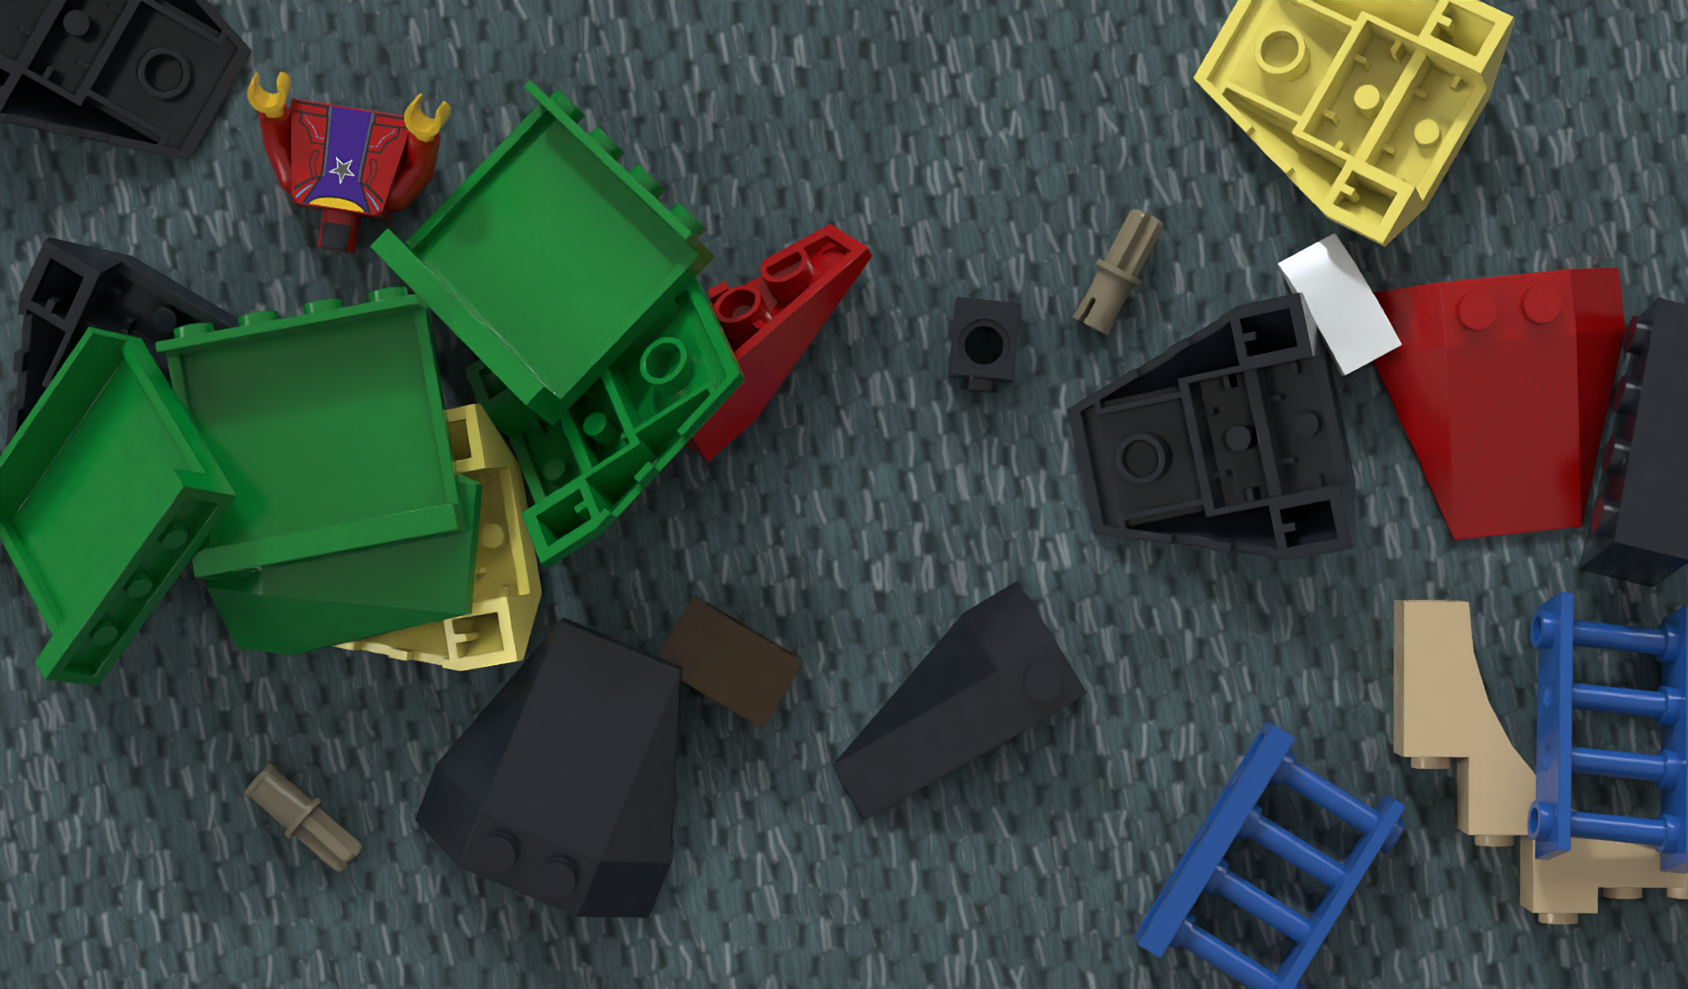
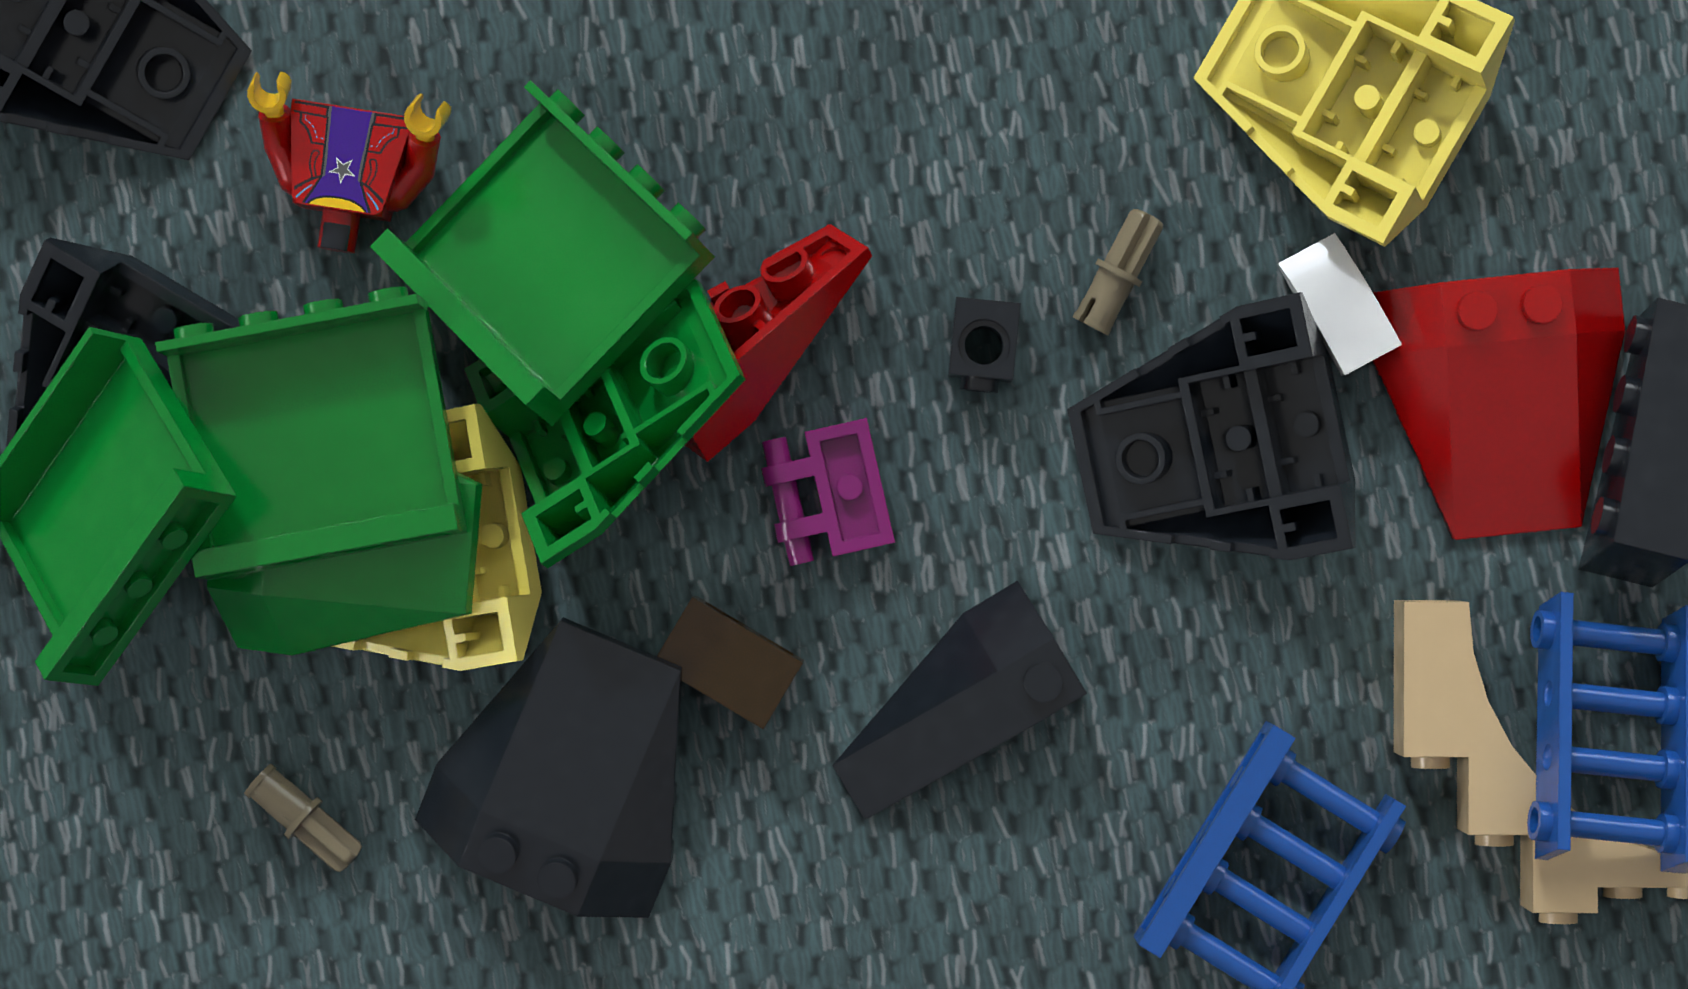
(847, 489): none -> magenta plate

